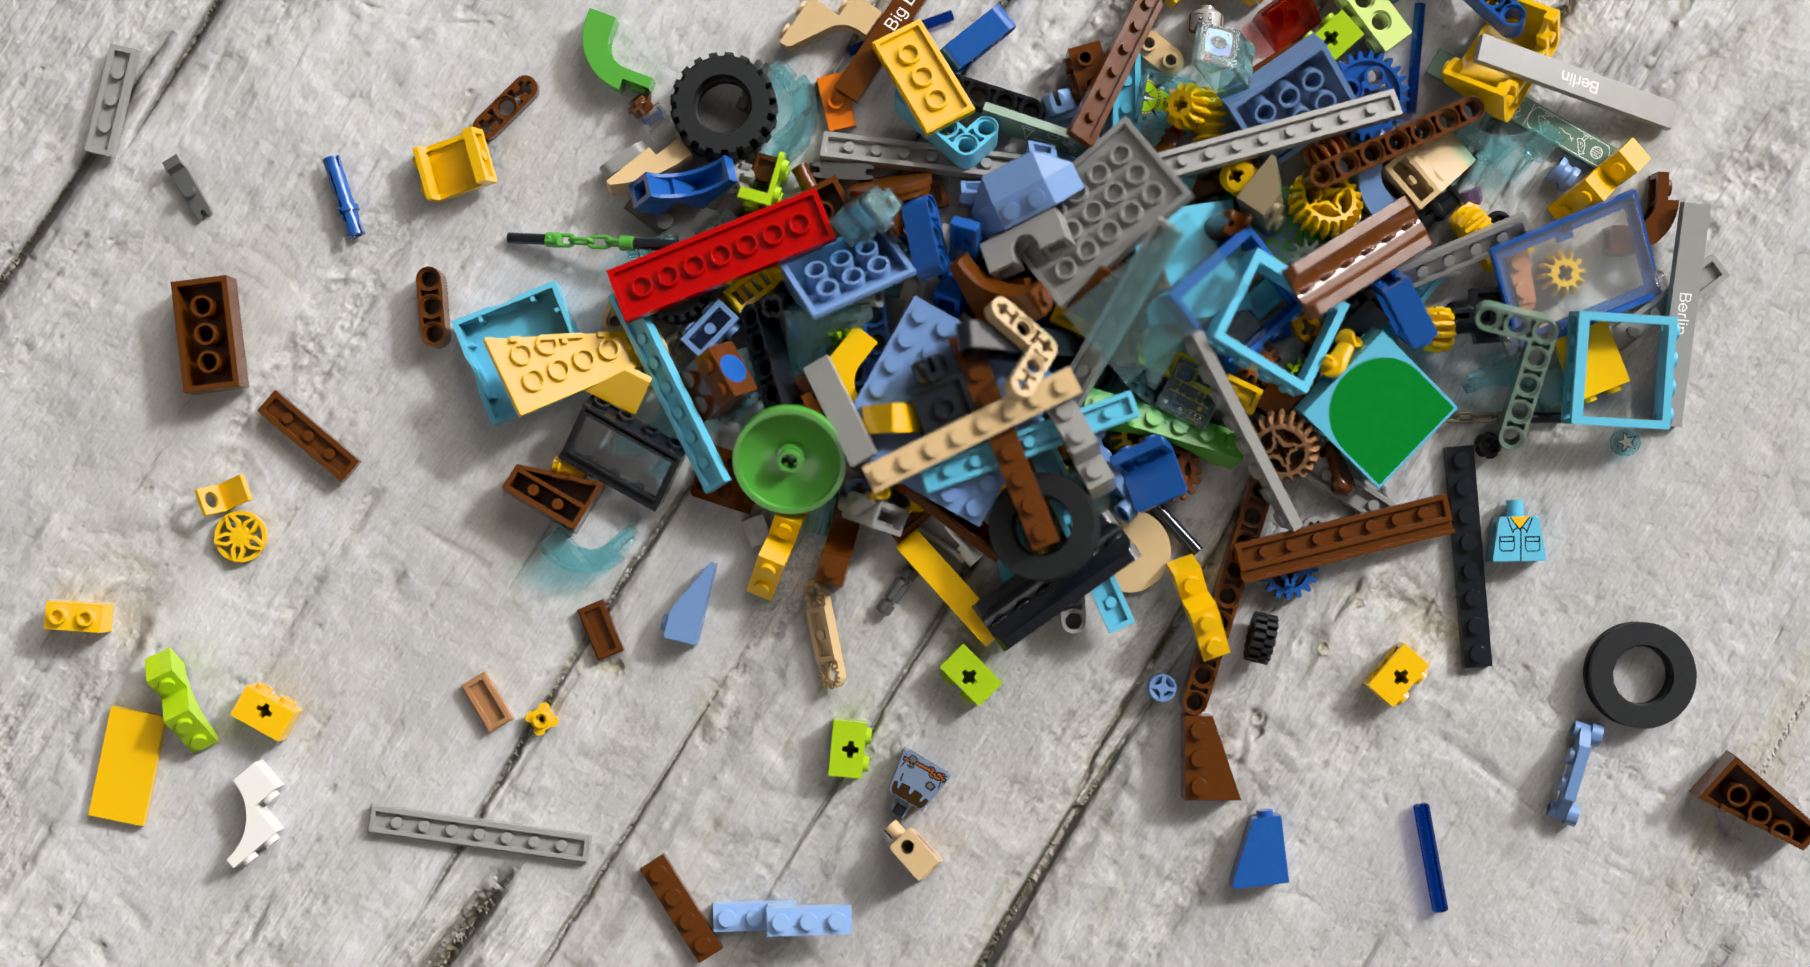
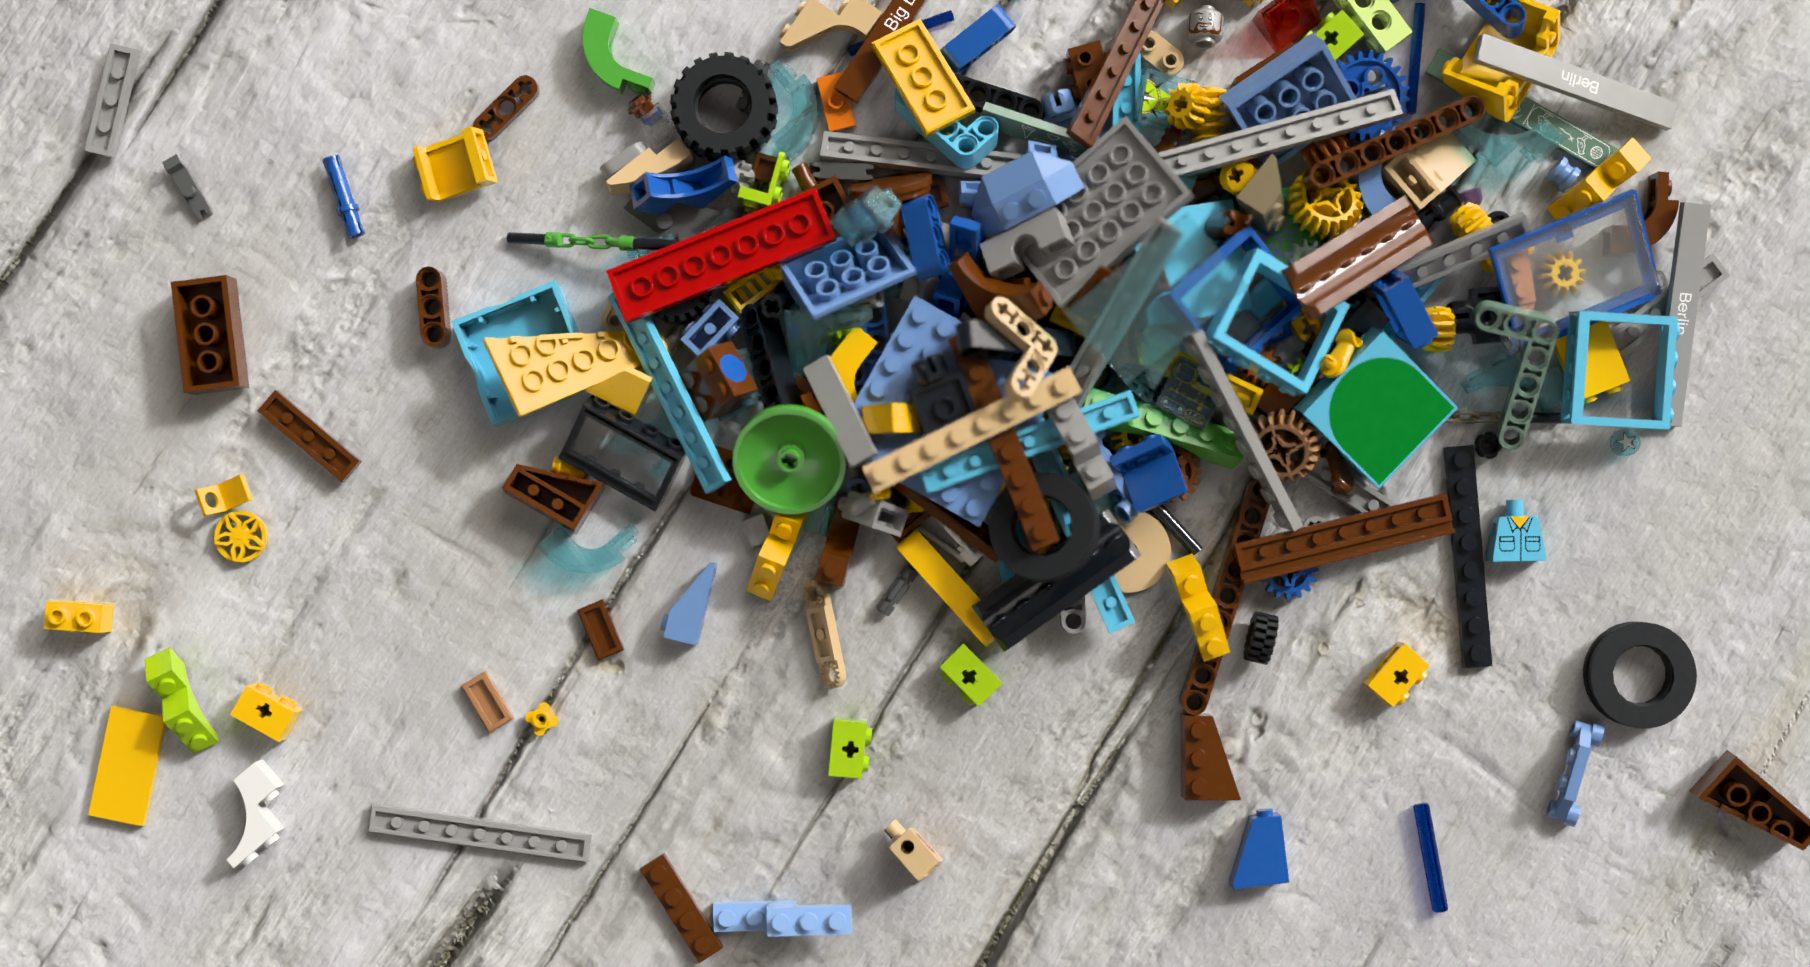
(915, 782): torso -> none
(1166, 688): medium blue wheel -> none
(1223, 58): clear light blue slope -> none

